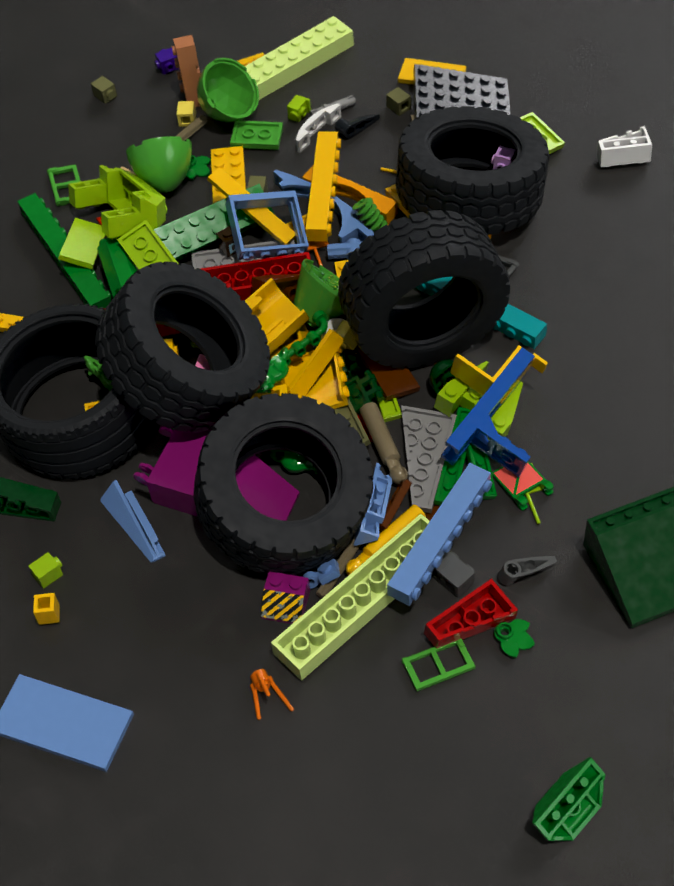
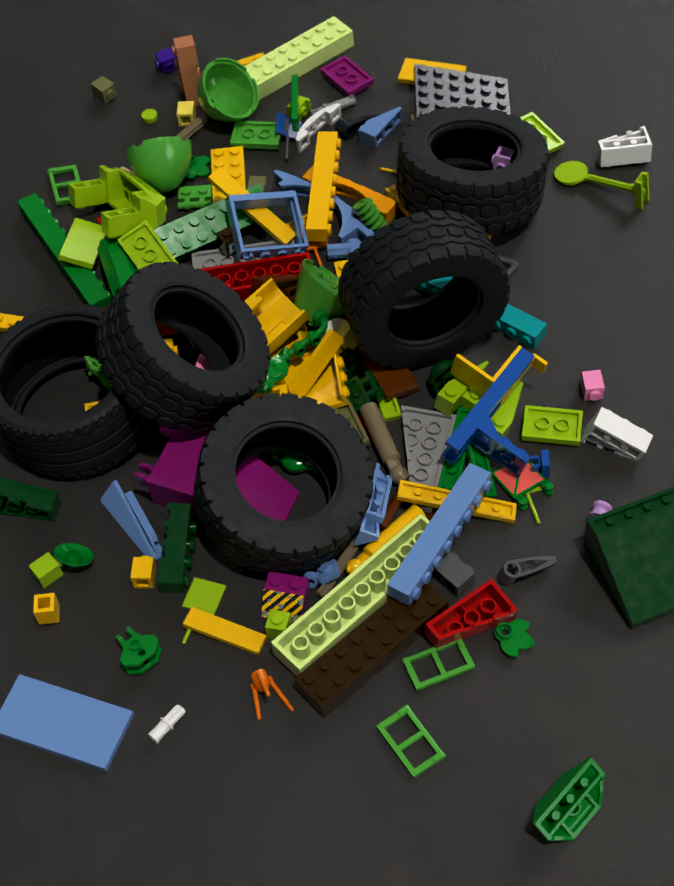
(73, 554): none -> green dish
(137, 651): none -> green hinge
(143, 572): none -> yellow brick
(149, 116): none -> lime tile
(166, 723): none -> white axle
(177, 548): none -> dark green wedge
(194, 196): none -> bright green plate
(203, 596): none -> lime piece
(225, 631): none -> yellow tile
(277, 623): none -> lime brick
(284, 127): none -> blue piece
(295, 103): none -> green tile
(347, 76): none -> magenta plate
(367, 650): none -> dark brown brick
(379, 127): none -> medium blue slope
(398, 101): olive brick -> none
(406, 710): none -> bright green window
(434, 497): none -> yellow tile
(543, 463): none -> blue tile
(552, 425): none -> lime plate
(576, 172): none -> lime piece
(592, 385): none -> bright pink brick
(599, 507): none -> lavender wheel
(616, 434): none -> white wedge

